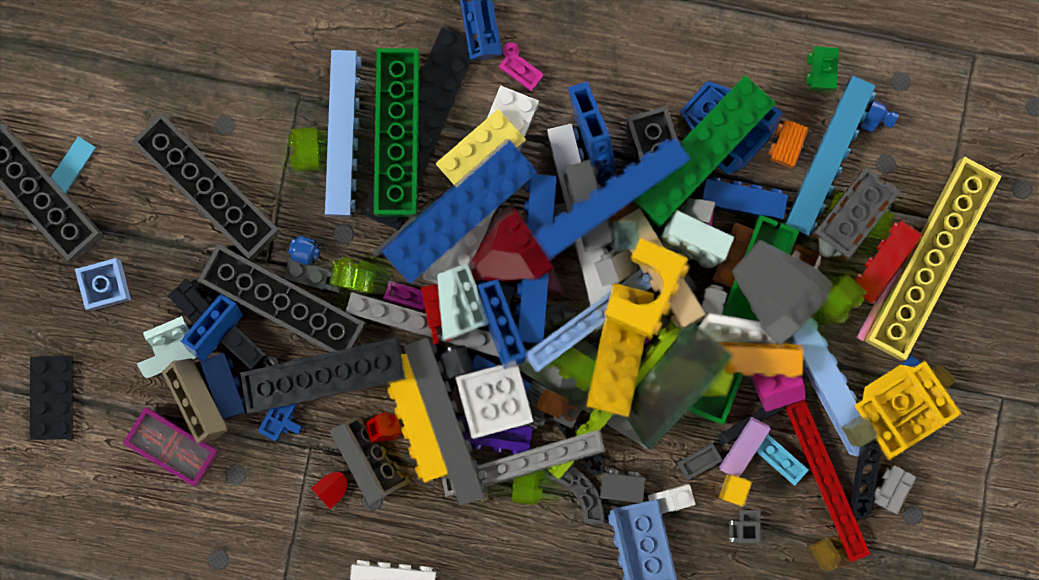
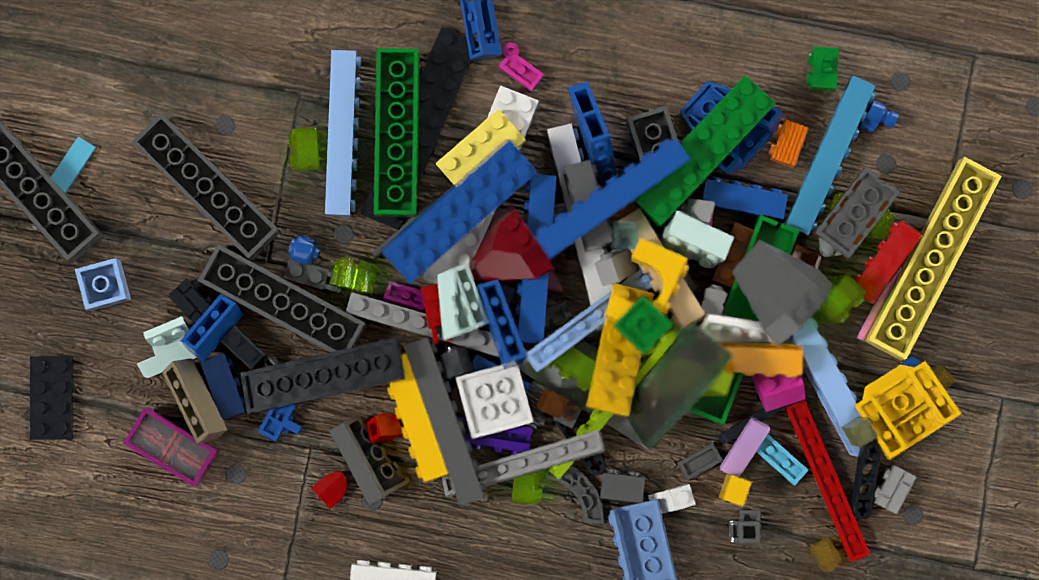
(643, 325): none -> green tile

